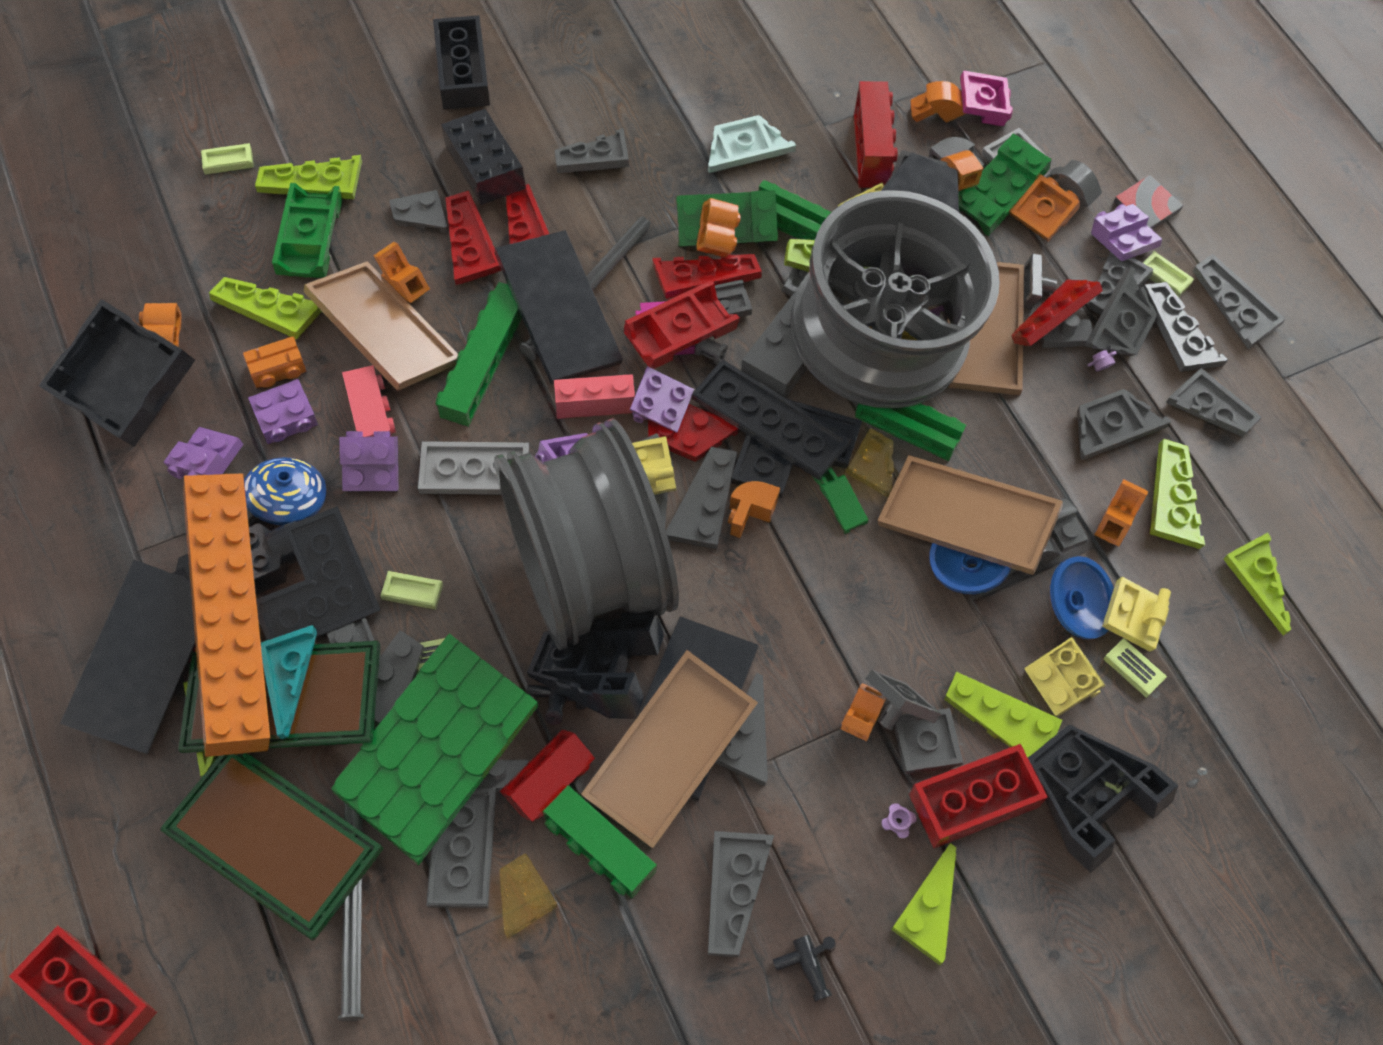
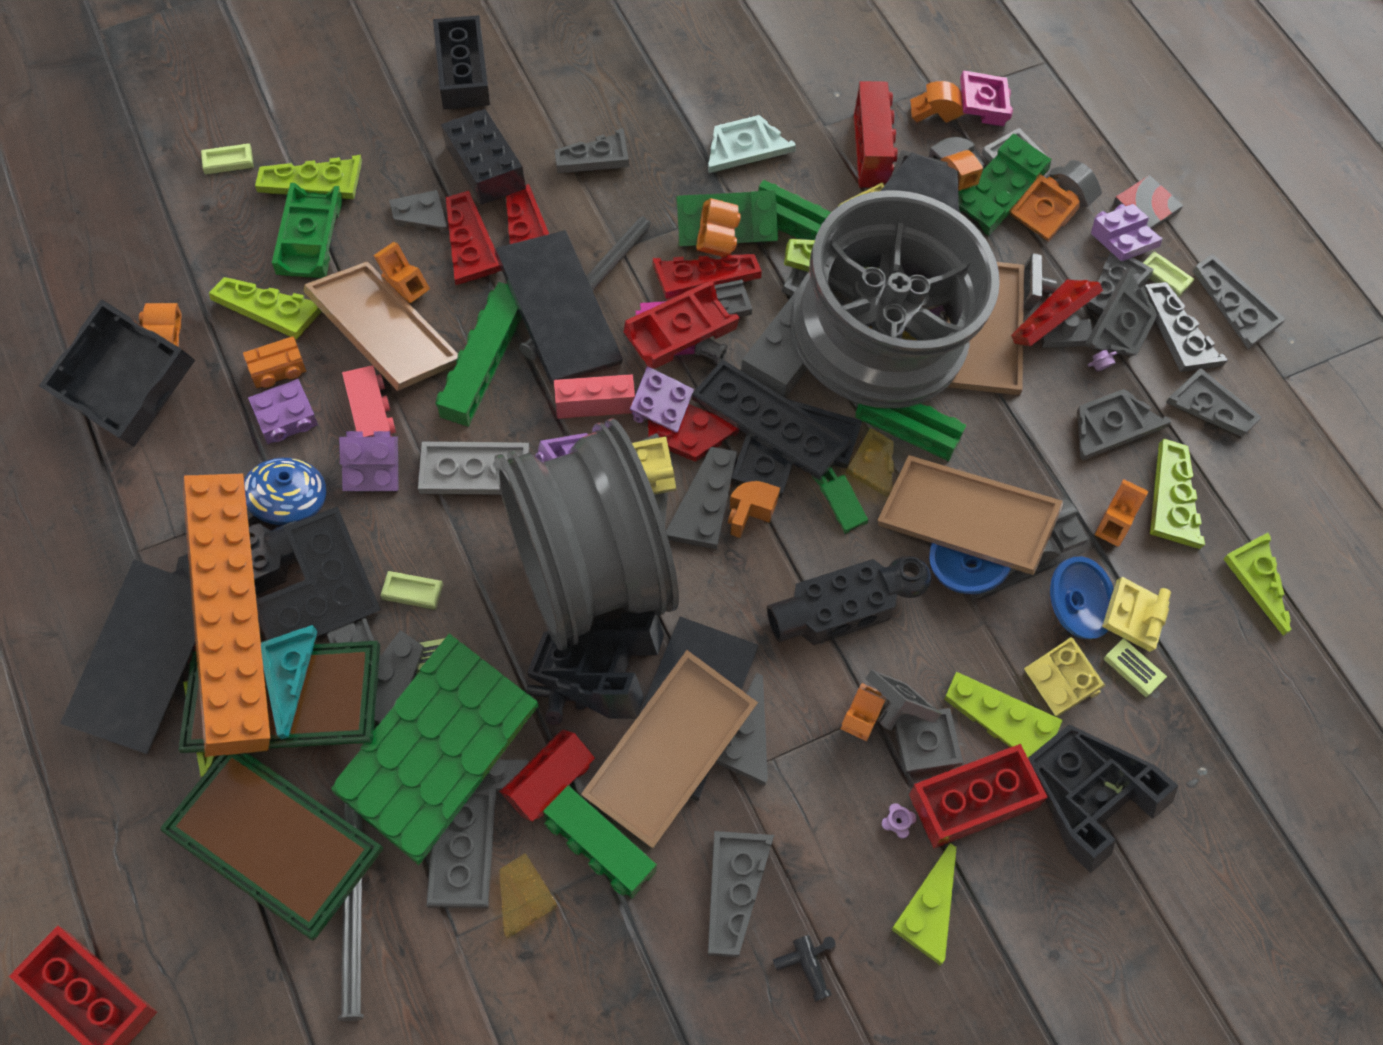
(204, 454): medium lavender plate -> none
(847, 600): none -> black brick

